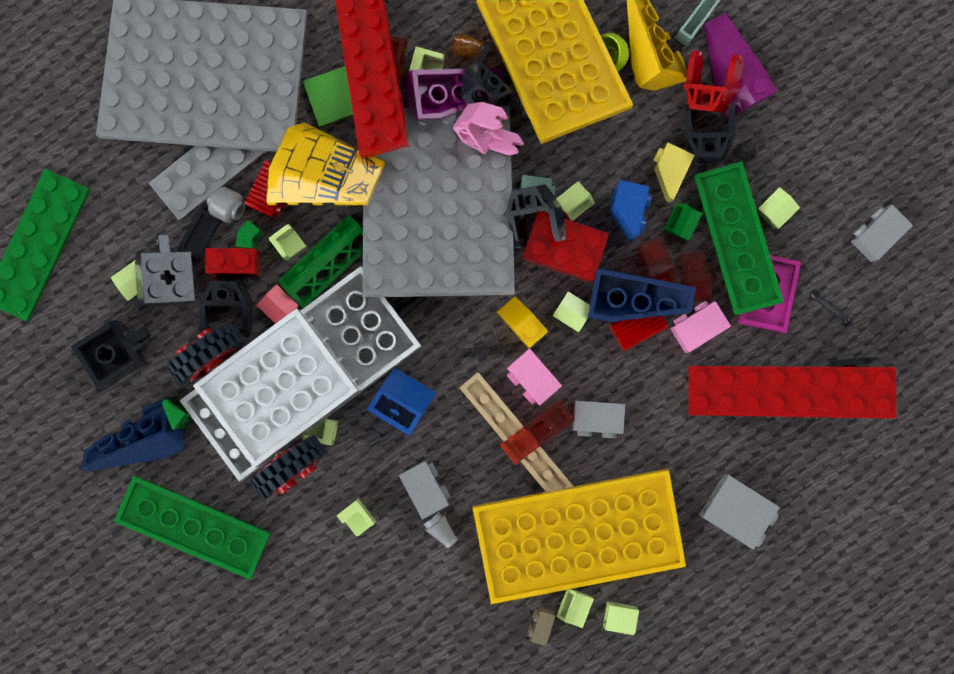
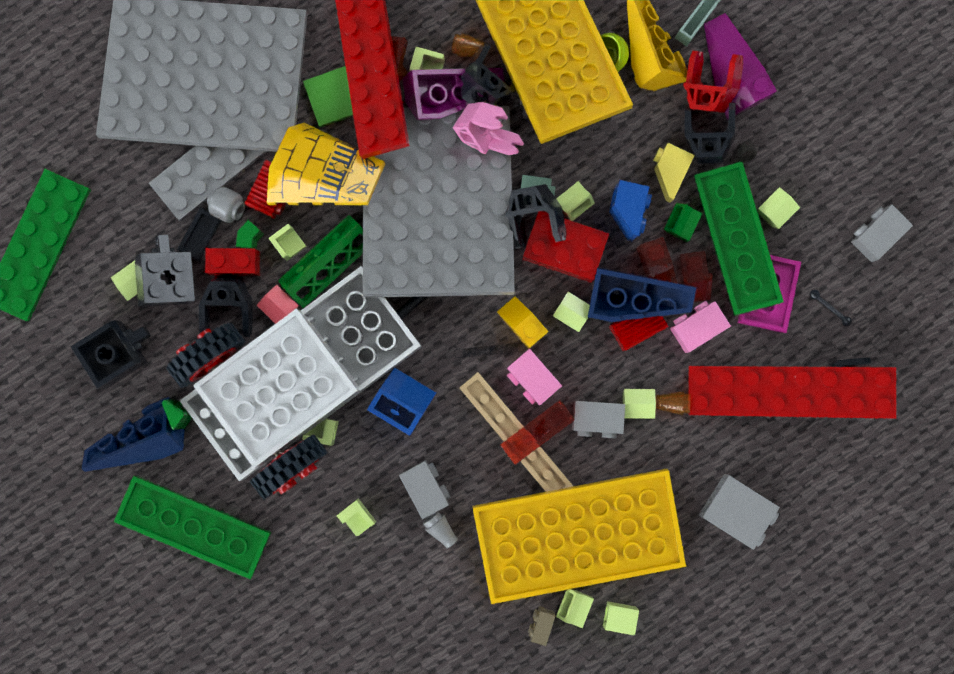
(639, 403): none -> yellowish green piece
(674, 402): none -> clear orange cone

